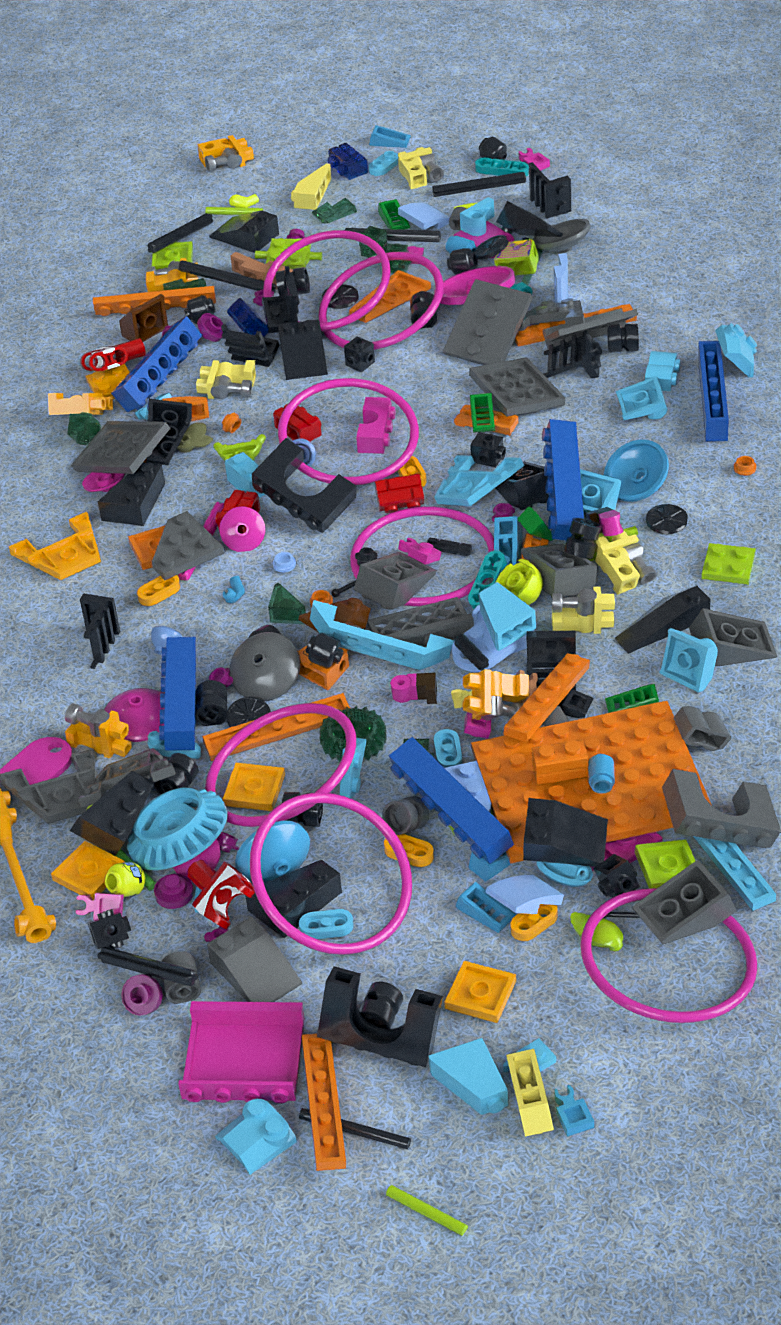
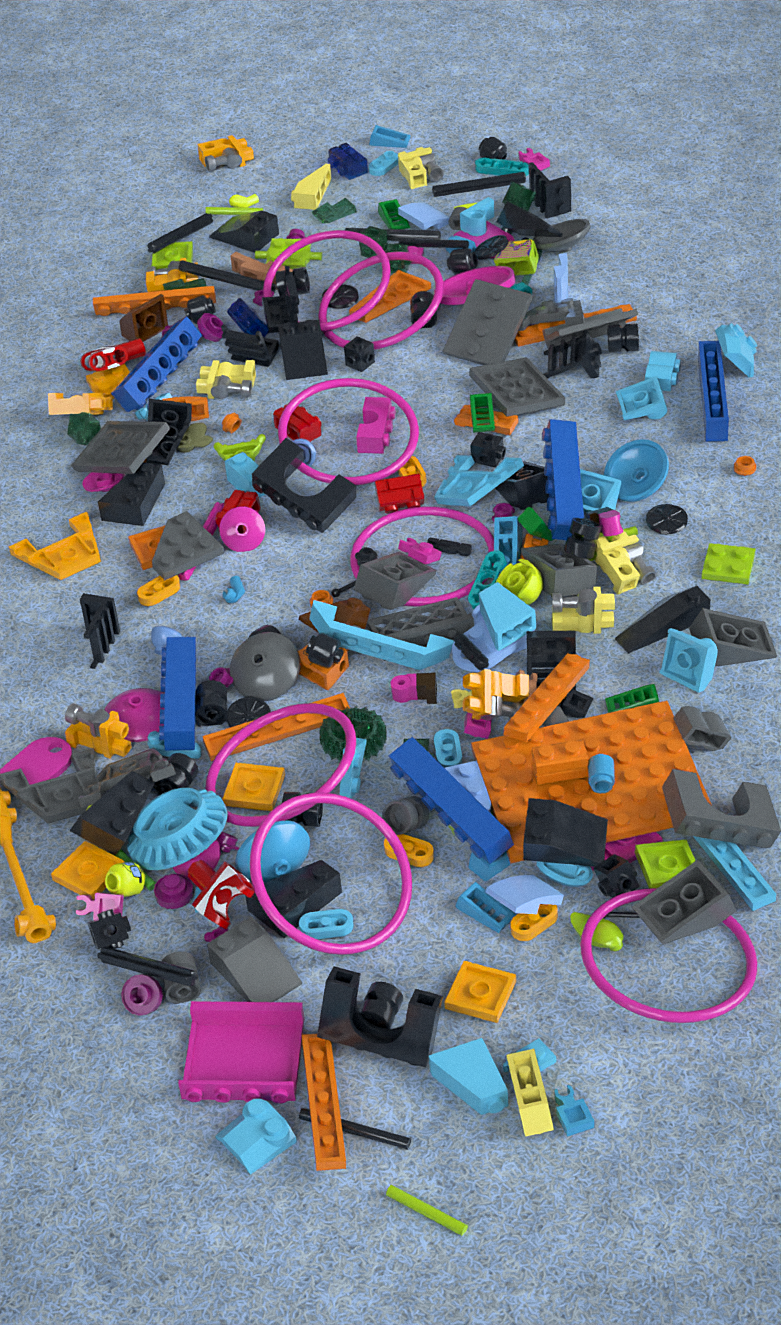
(284, 562): light blue plate -> none
(284, 606): clear green slope -> none
(435, 243): none -> black bar
(519, 195): none -> clear green brick

